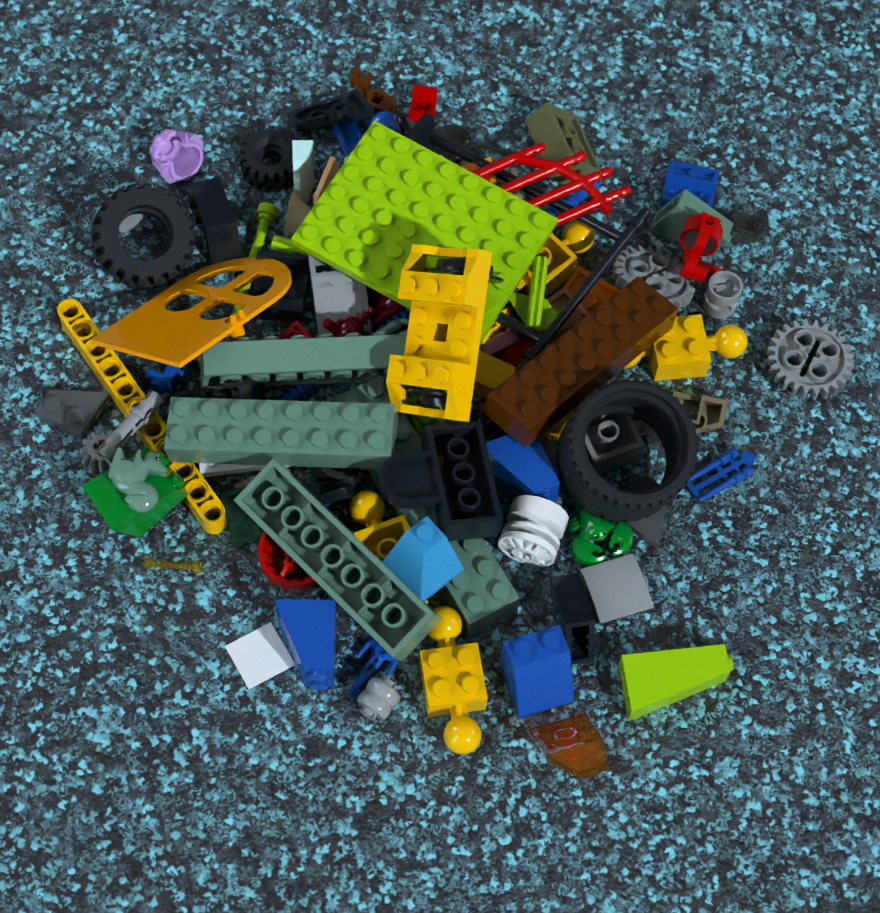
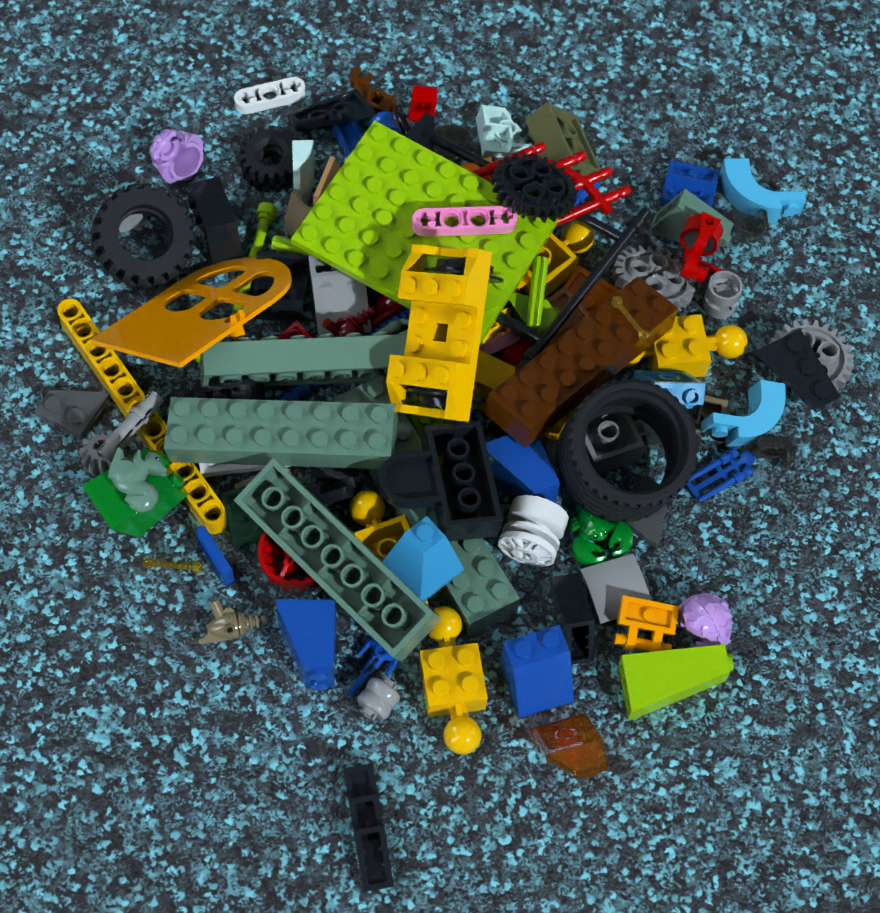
(168, 380): blue bracket -> none
(214, 555): none -> blue tile
(229, 623): none -> dark tan piece
(260, 655): white sticker -> none
(263, 104): none -> white beam
(368, 827): none -> black slope
(464, 225): none -> bright pink beam
(498, 132): none -> light aqua slope
(534, 187): none -> black gear
(617, 303): none -> clear yellow hinge
(647, 616): none -> light orange plate
(680, 383): none -> dark azure plate
(706, 618): none -> lavender helmet
(750, 197): none -> medium azure arch
(765, 409): none -> medium azure arch
(775, 447): none -> clear smoke bracket
(800, 369): none -> black wing

